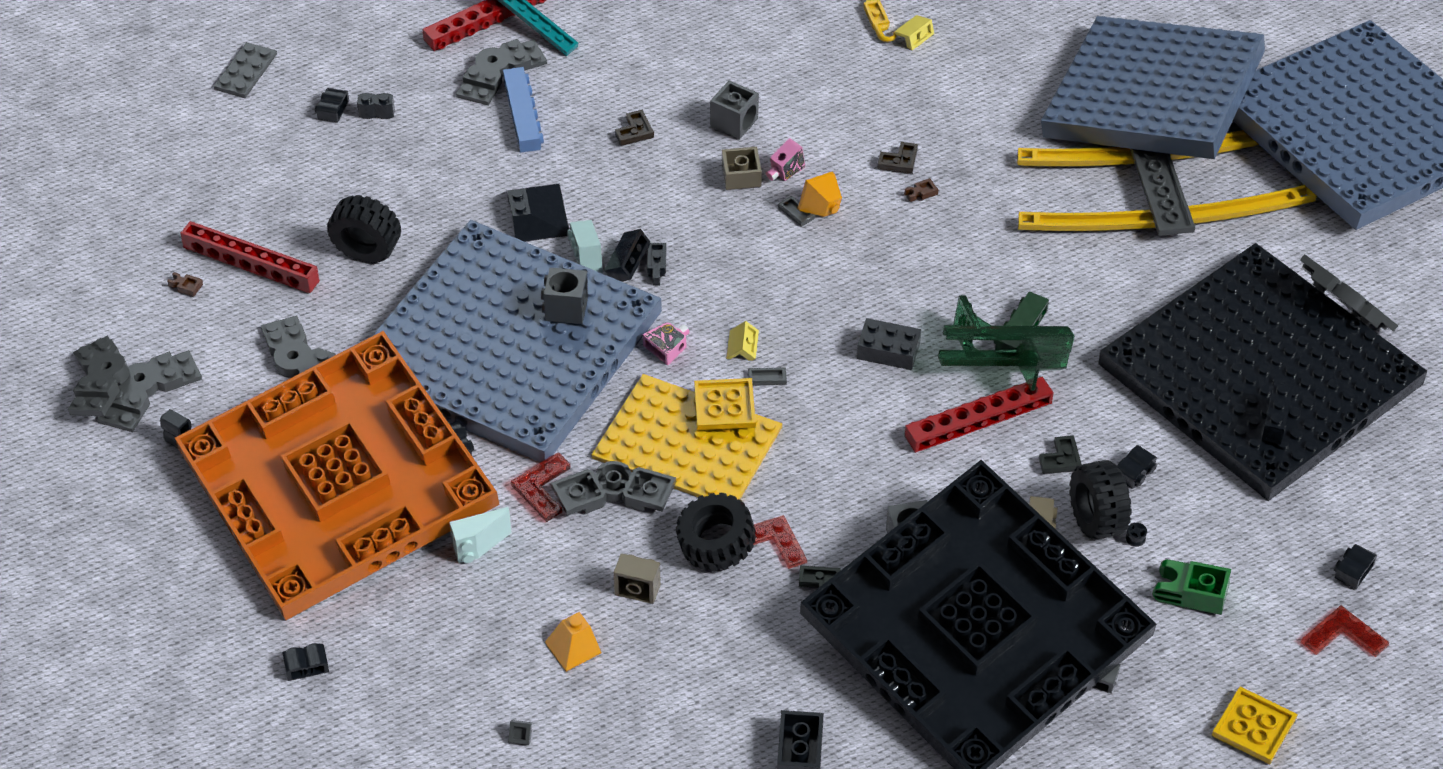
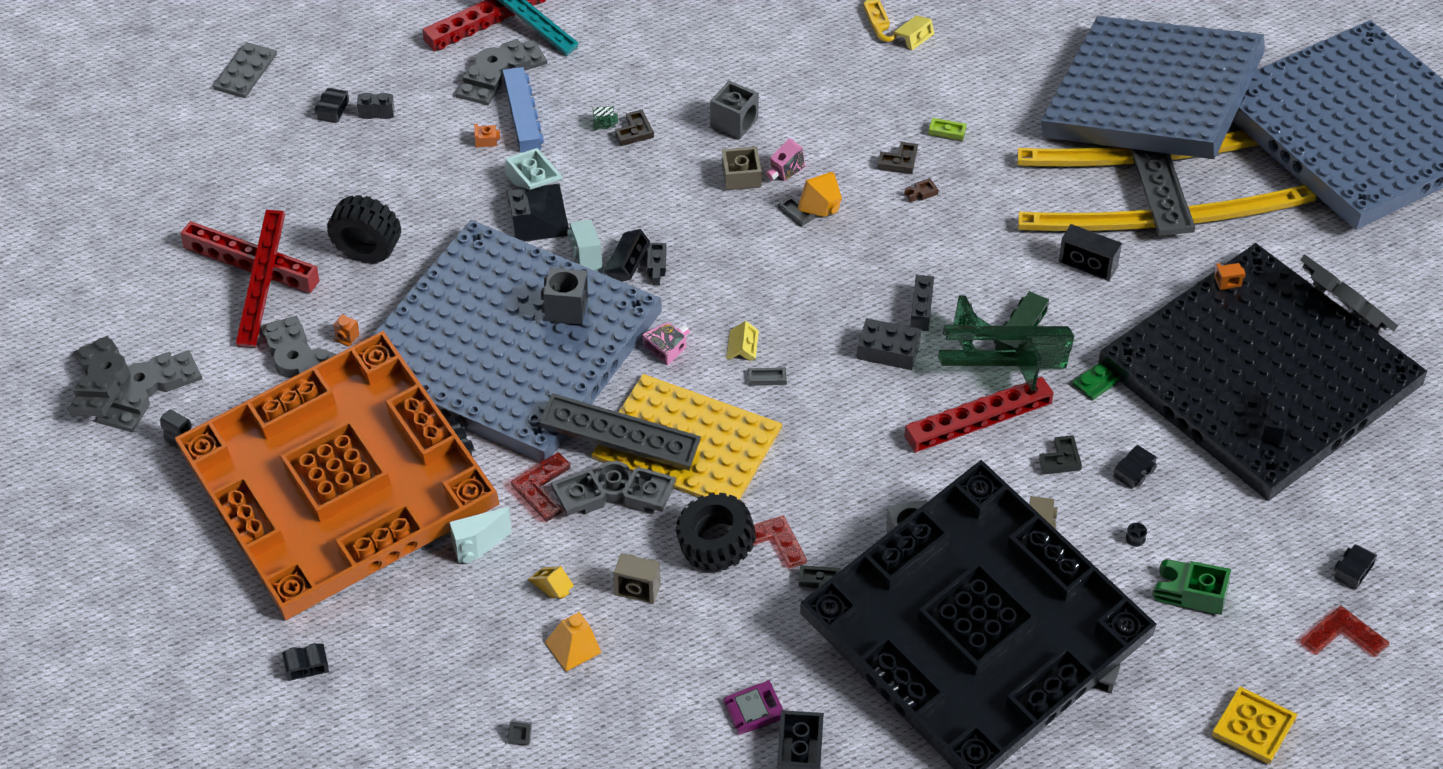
(188, 284): reddish brown plate -> none
(260, 278): none -> red plate
(346, 330): none -> orange brick
(486, 135): none -> orange brick
(531, 170): none -> light aqua slope
(552, 581): none -> yellow slope
(604, 117): none -> clear green brick
(620, 431): none -> dark grey plate
(724, 404): yellow plate -> none
(750, 710): none -> magenta container
(922, 302): none -> black brick
(947, 129): none -> lime plate
(1090, 252): none -> black brick
(1096, 381): none -> green plate
(1100, 499): black tyre -> none
(1229, 275): none -> orange brick

